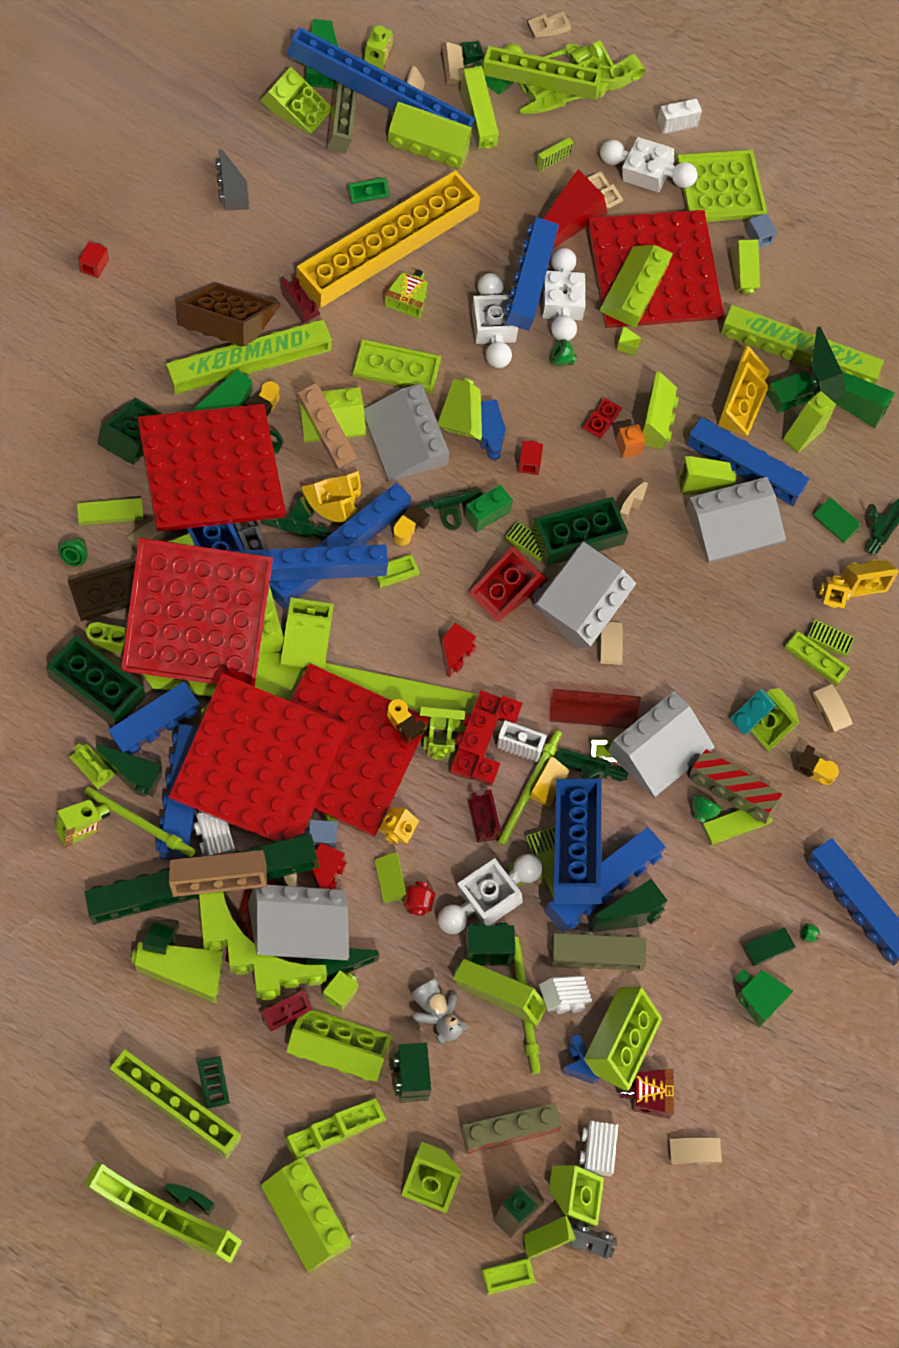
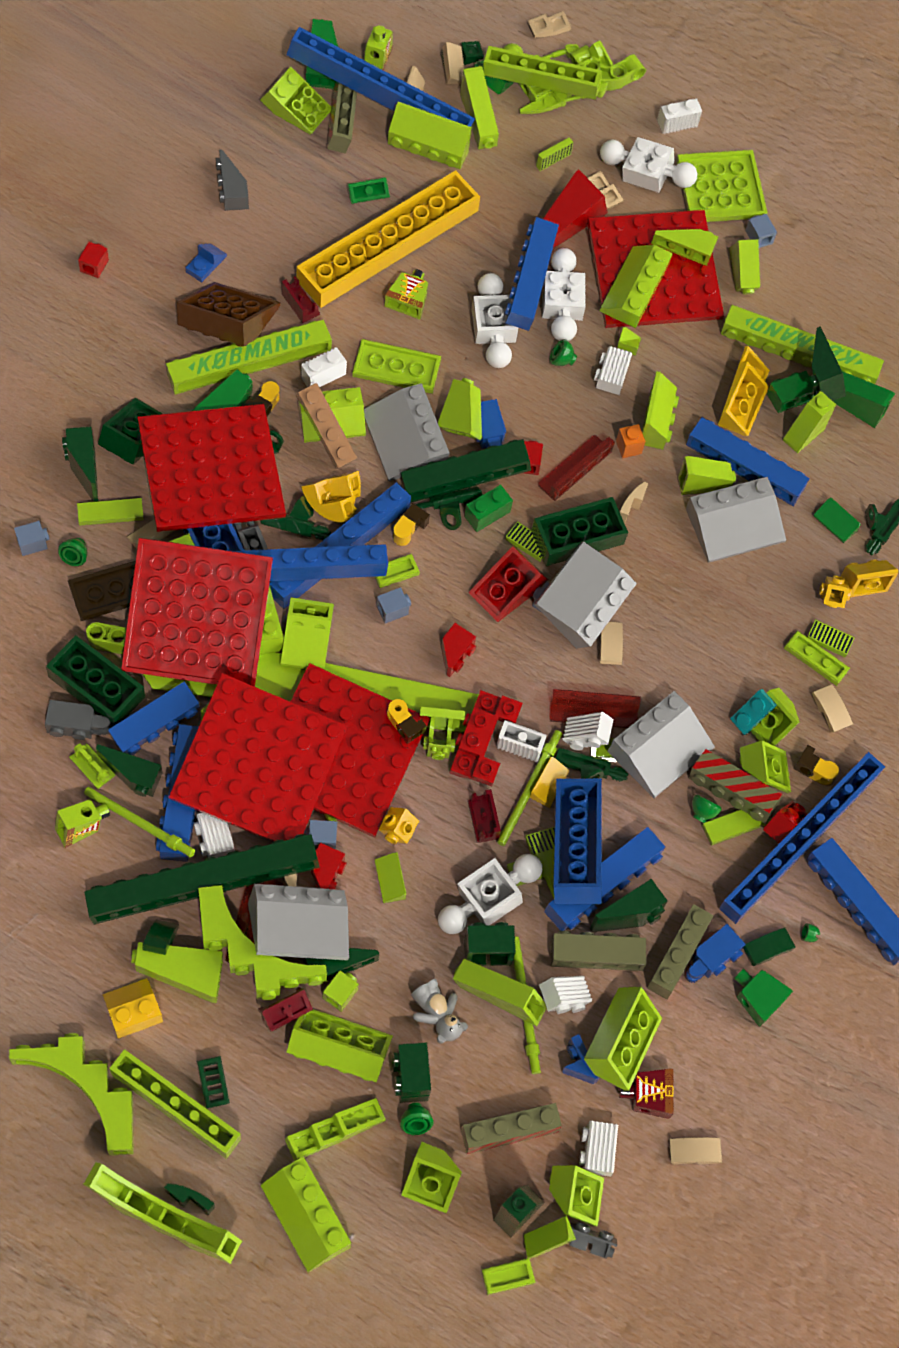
(31, 538): none -> sand blue brick
(74, 720): none -> dark grey hinge
(80, 452): none -> dark green slope
(93, 1079): none -> lime arch
(132, 1008): none -> yellow slope
(205, 262): none -> blue slope
(218, 873): medium nougat brick -> none
(324, 368): none -> white brick
(393, 605): none -> sand blue brick
(416, 1120): none -> green brick
(419, 899): red head -> none
(466, 470): none -> dark green brick
(576, 466): none -> clear red panel
(588, 730): none -> white brick
(602, 418): red slope -> none
(613, 371): none -> white brick
(680, 952): none -> olive brick
(690, 243): none -> lime slope
(715, 953): none -> blue hinge
(766, 764): none -> lime slope
(785, 821): none -> red slope
(801, 838): none -> blue brick

